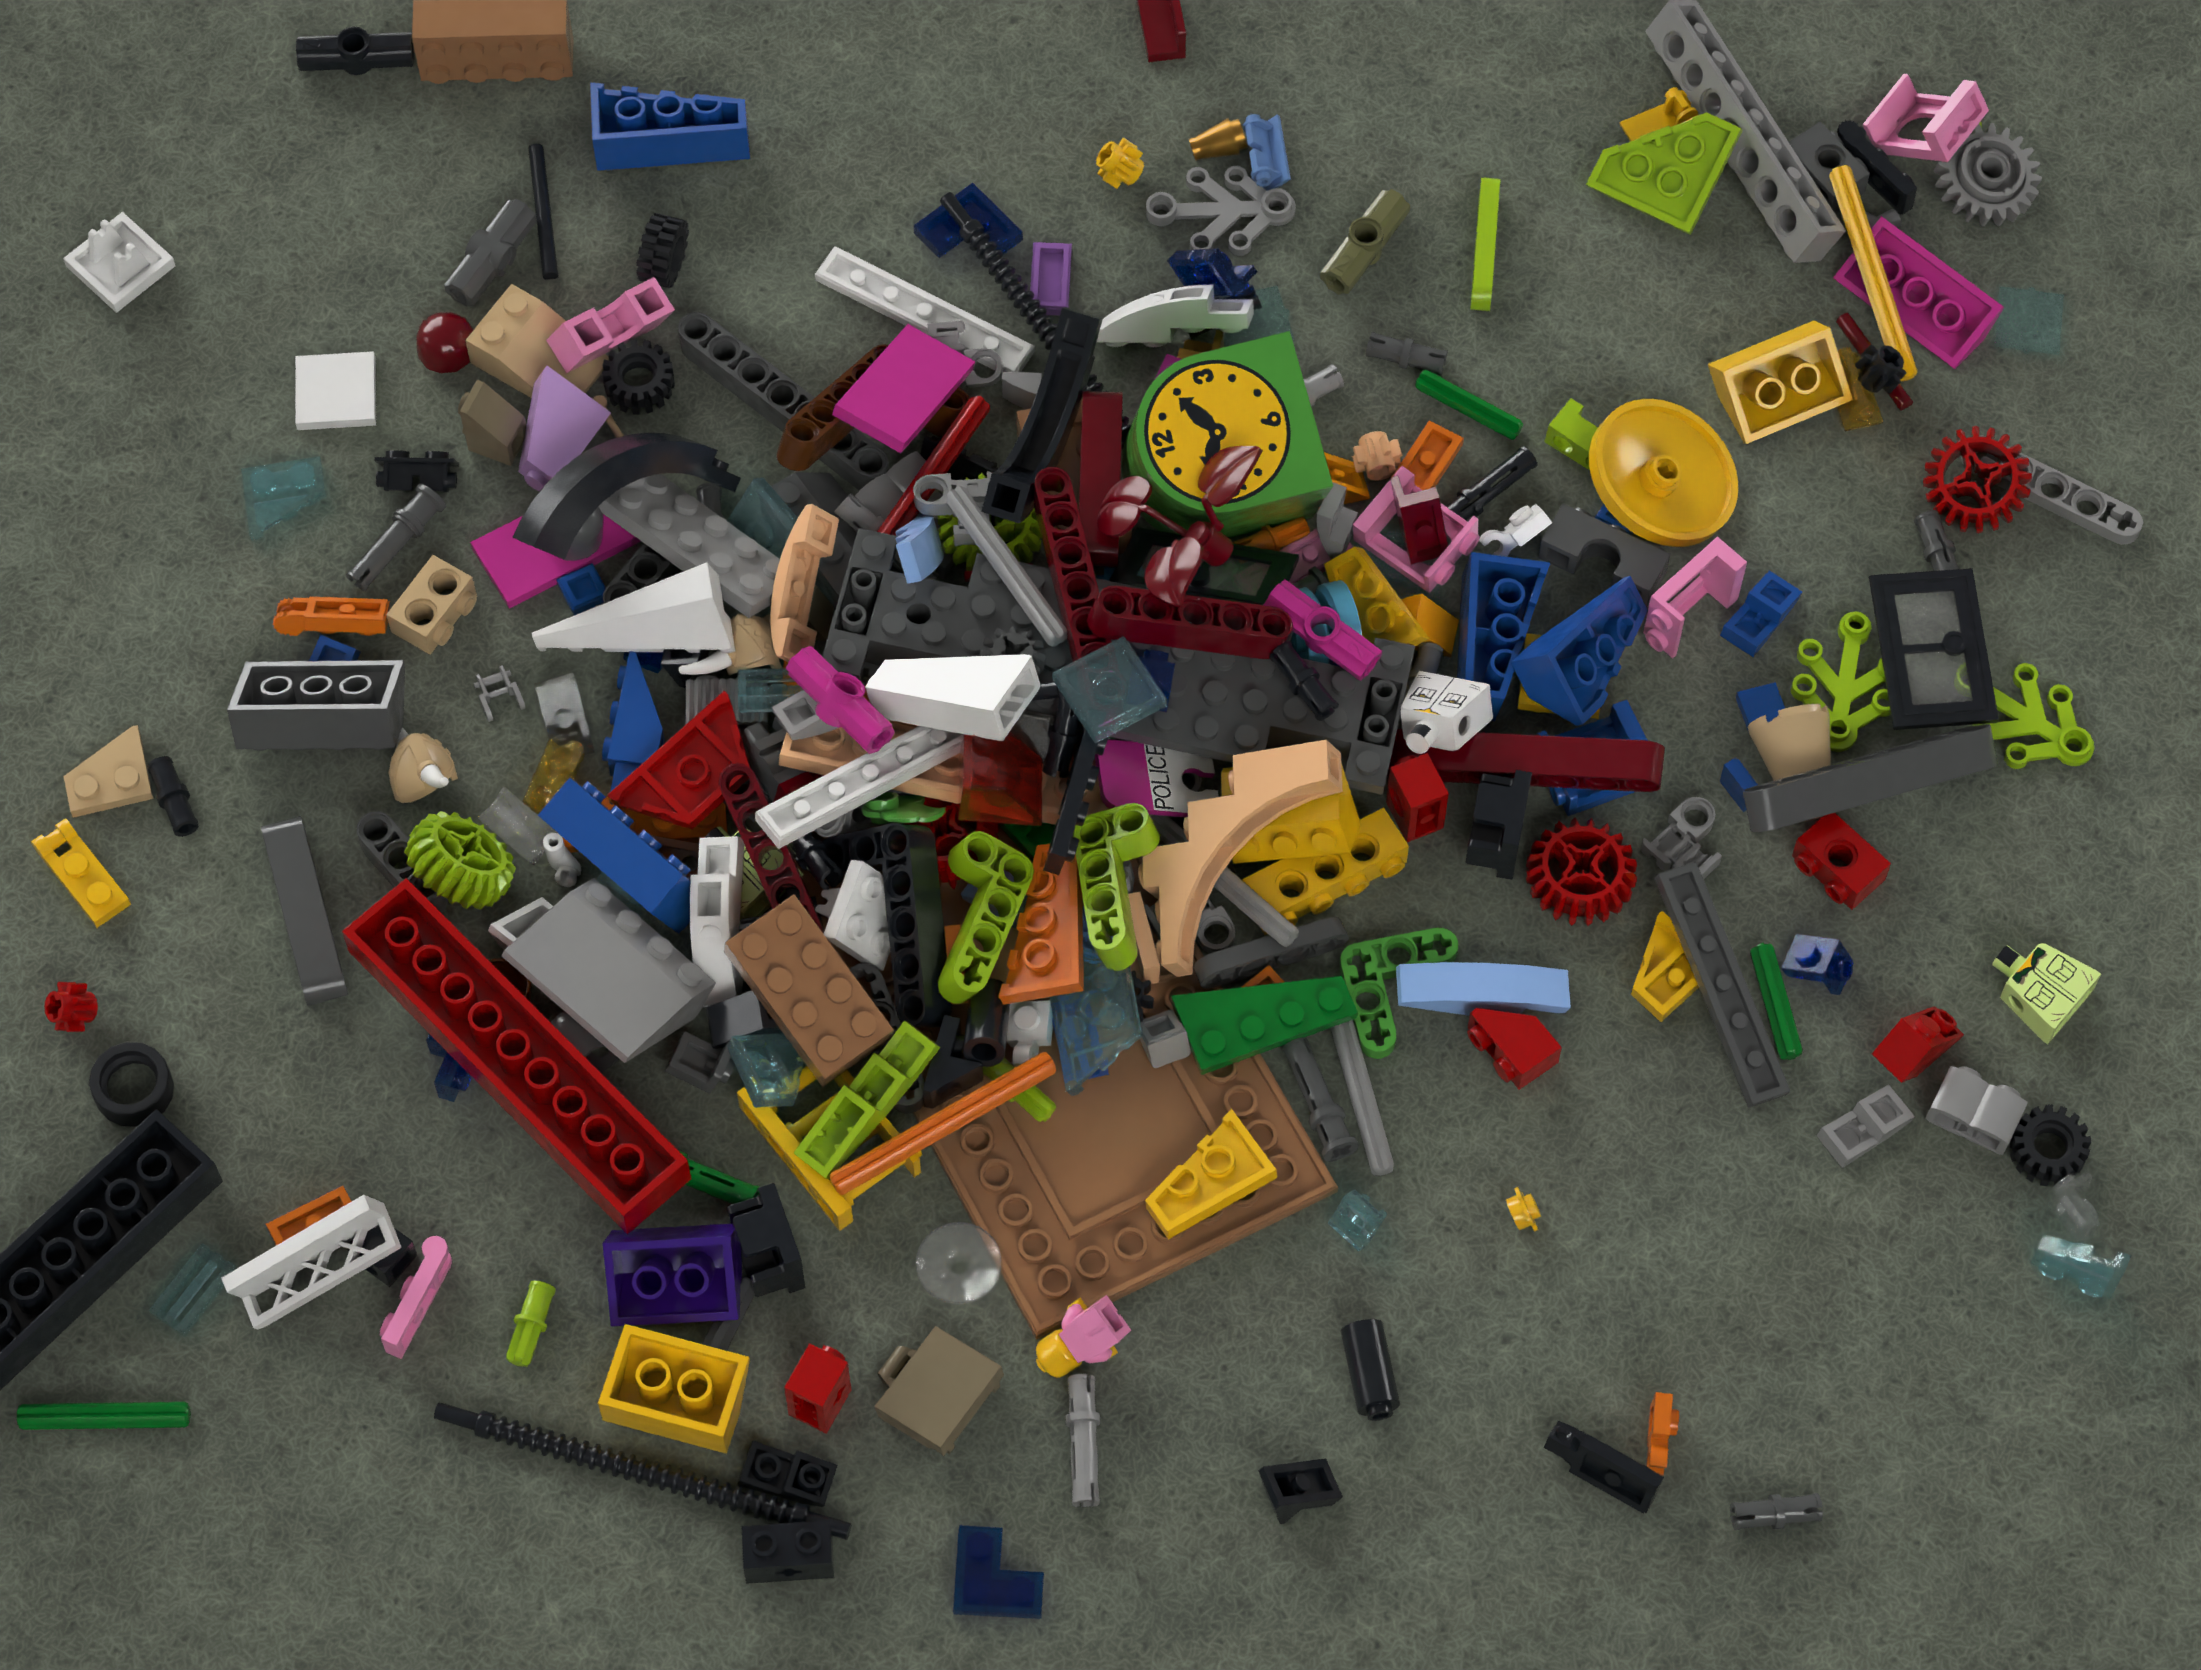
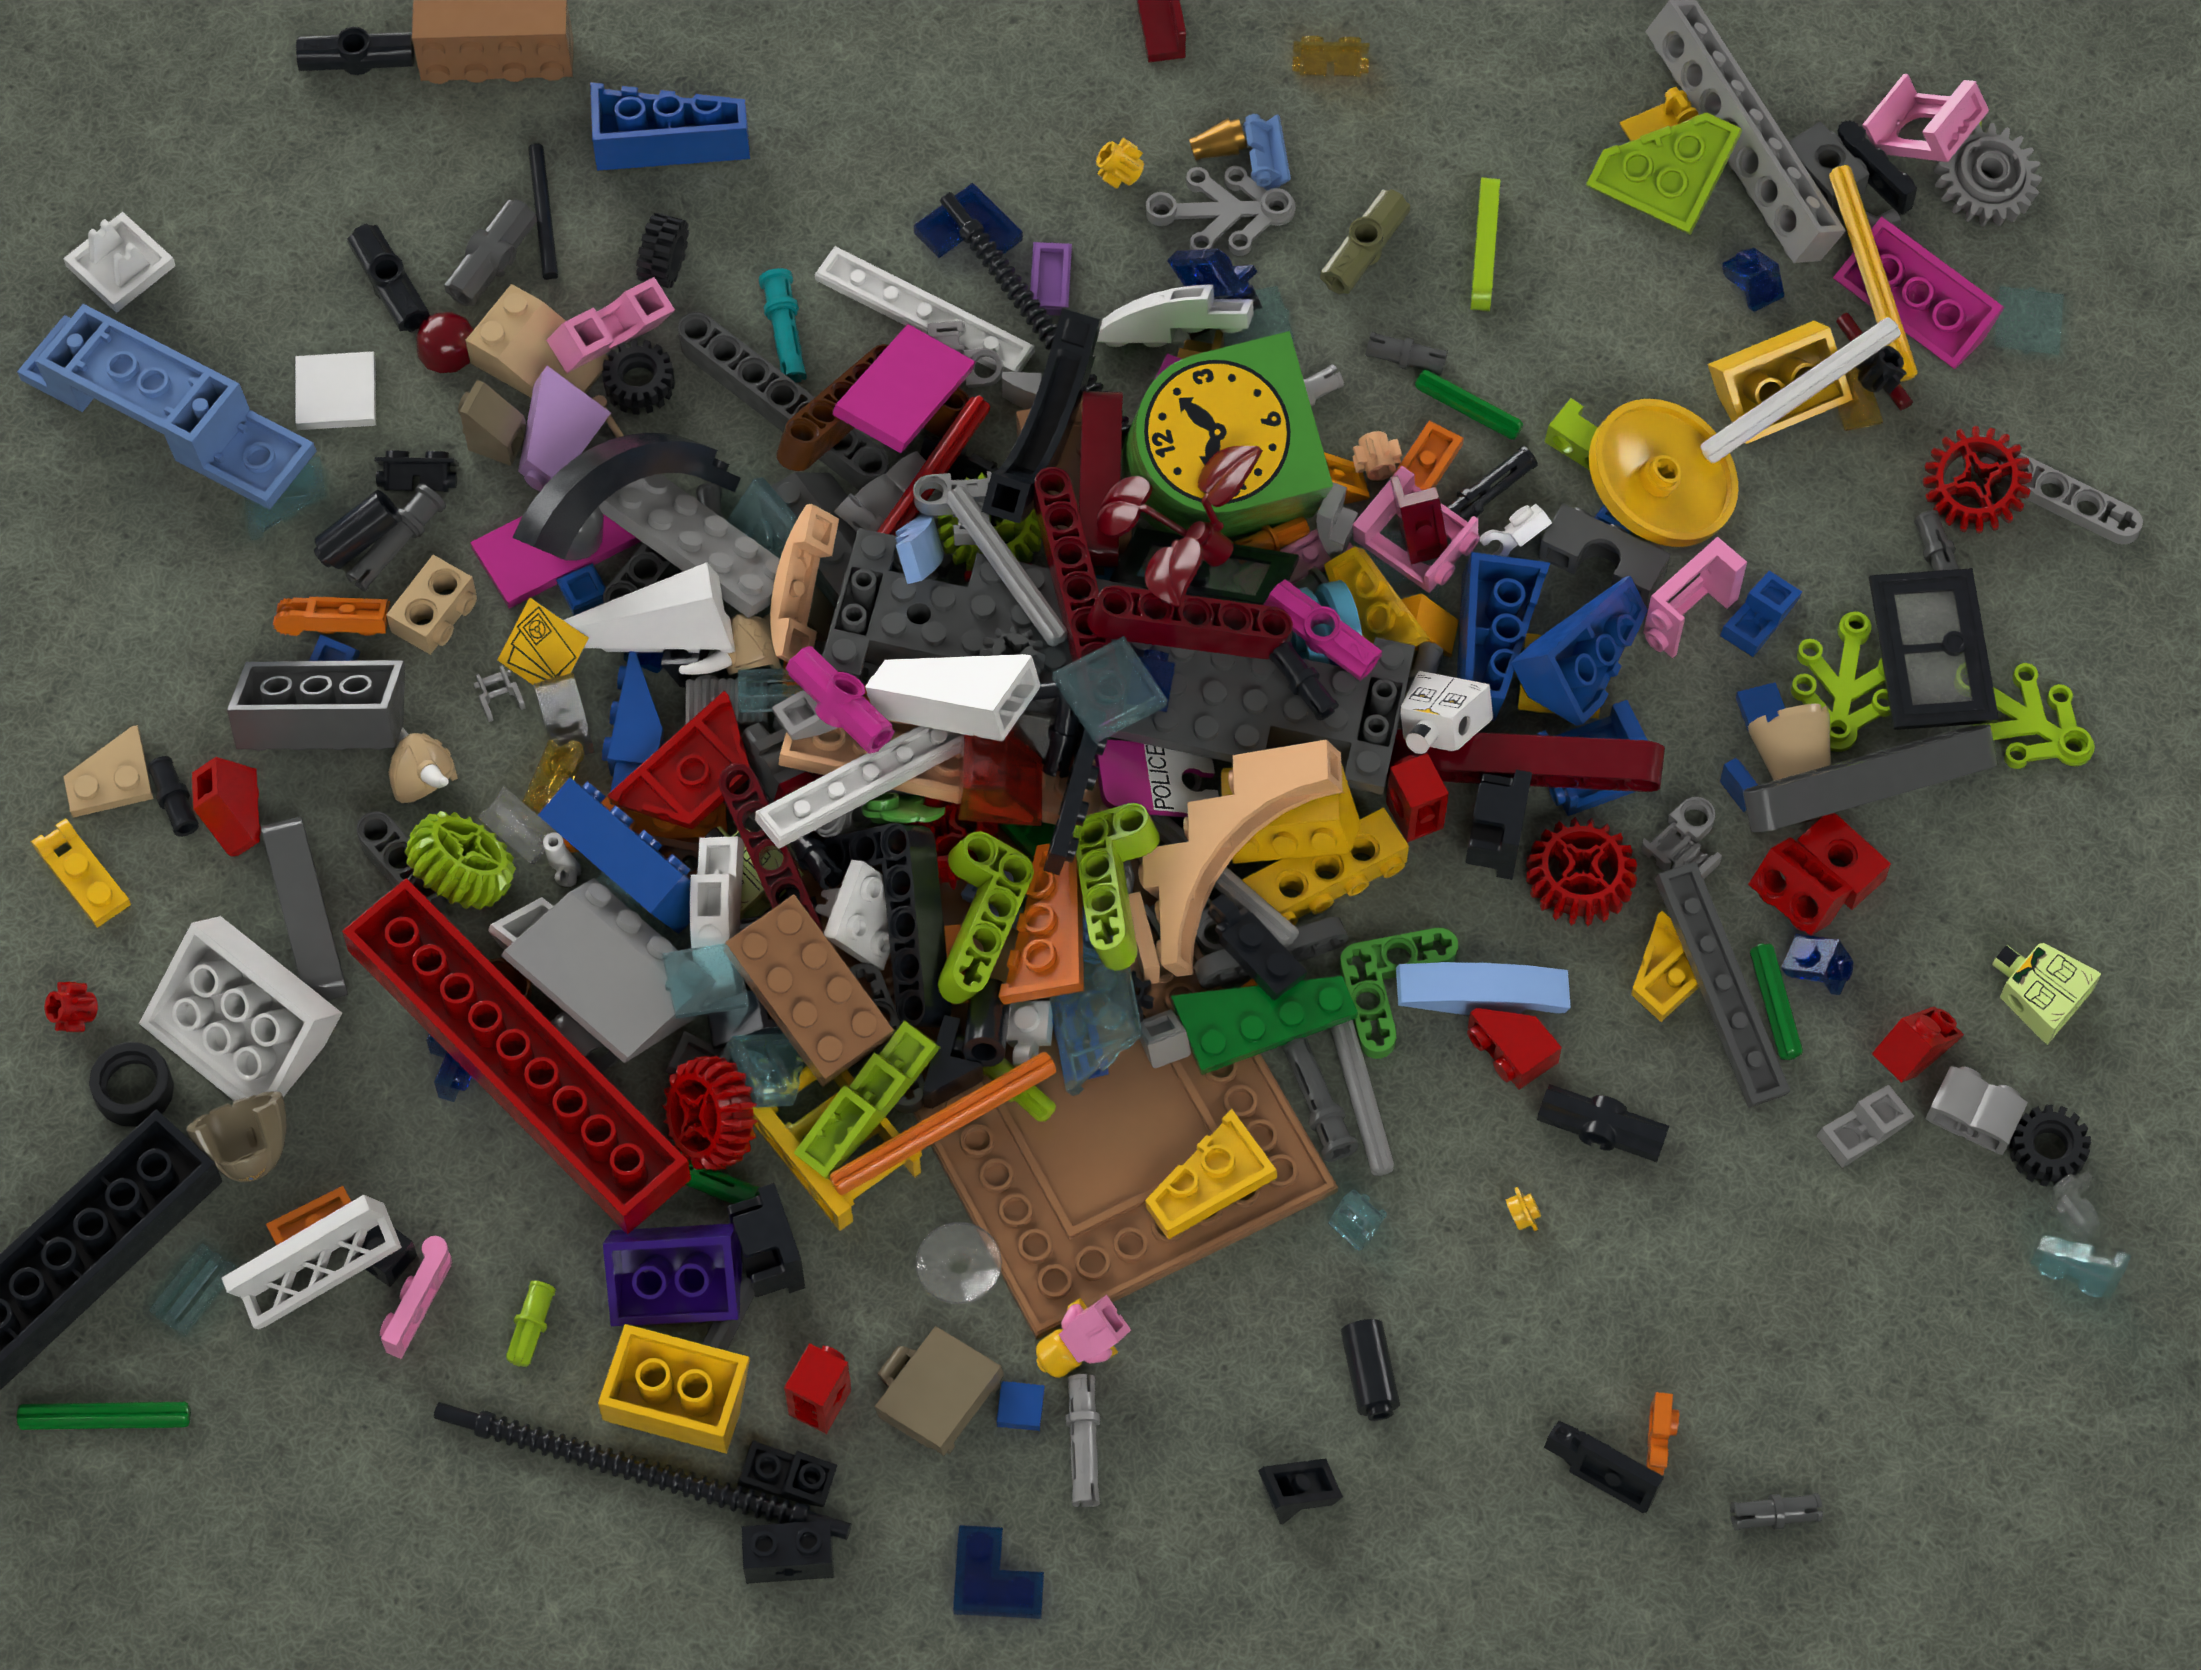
(169, 392): none -> medium blue bracket
(228, 803): none -> red slope
(237, 1013): none -> white slope
(244, 1136): none -> dark tan hair
(357, 530): none -> black brick
(381, 262): none -> black piece
(542, 645): none -> yellow sticker
(703, 981): none -> clear light blue piece
(710, 1112): none -> red gear
(781, 310): none -> teal pin
(1020, 1405): none -> blue tile
(1255, 948): none -> black hinge
(1316, 53): none -> clear yellow hinge
(1603, 1122): none -> black piece
(1756, 276): none -> clear blue bracket
(1800, 390): none -> white axle
(1804, 879): none -> red brick

